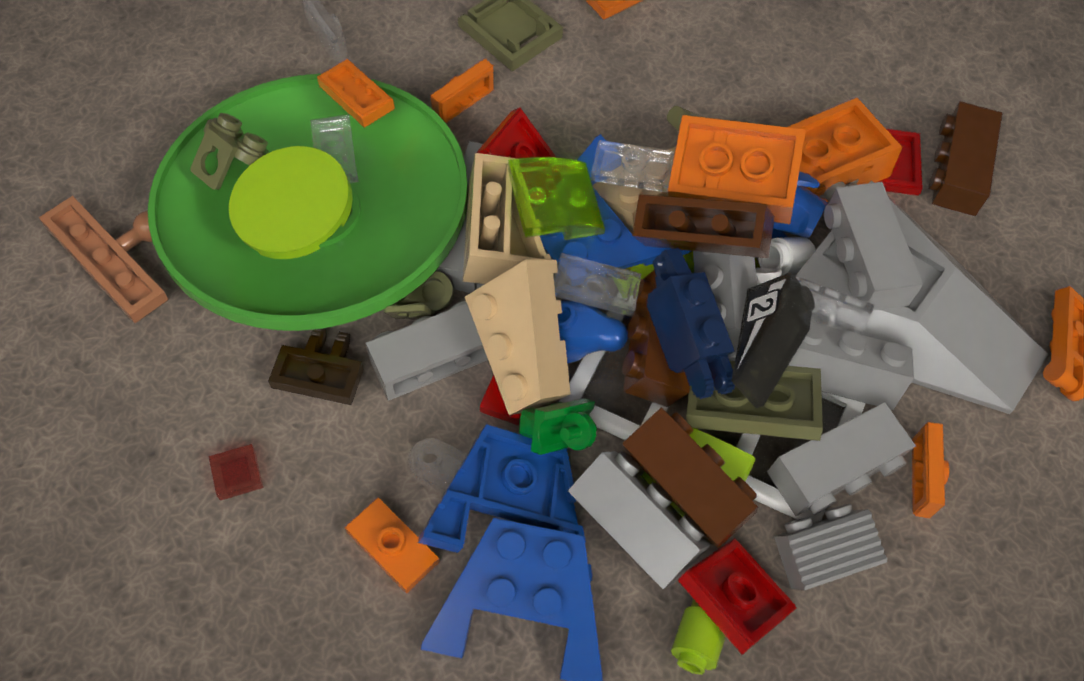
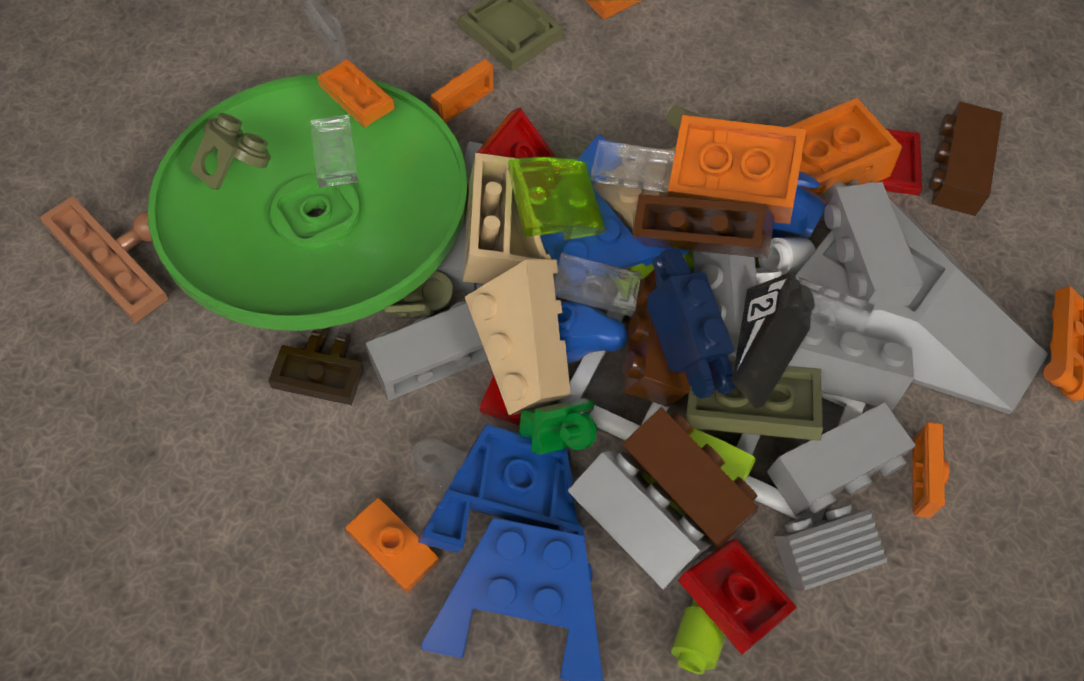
(235, 472): clear red tile -> none
(290, 202): lime tile -> none

